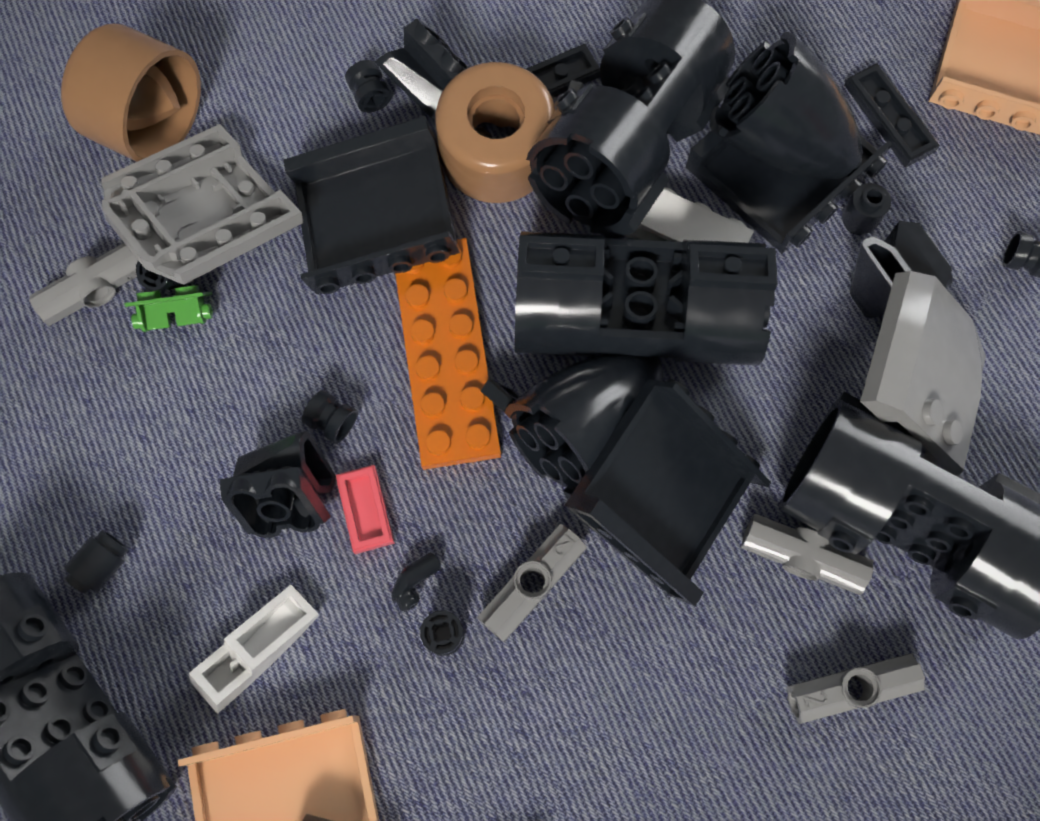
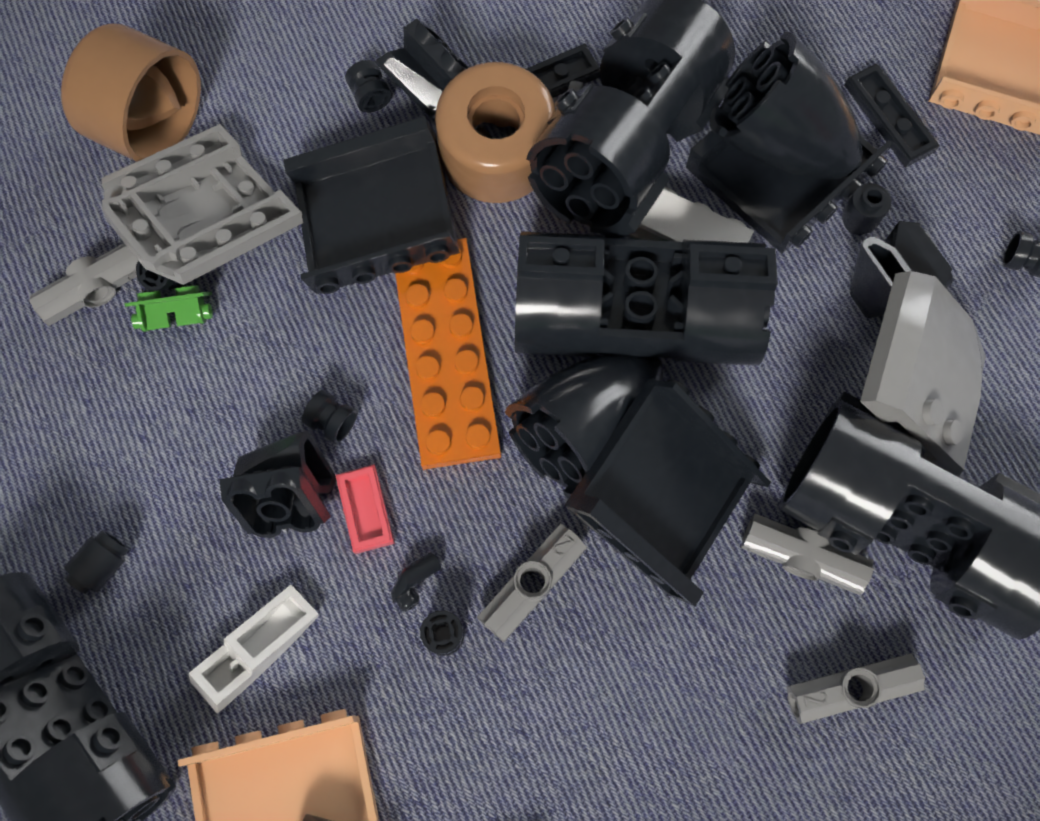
(499, 394): black tile -> none

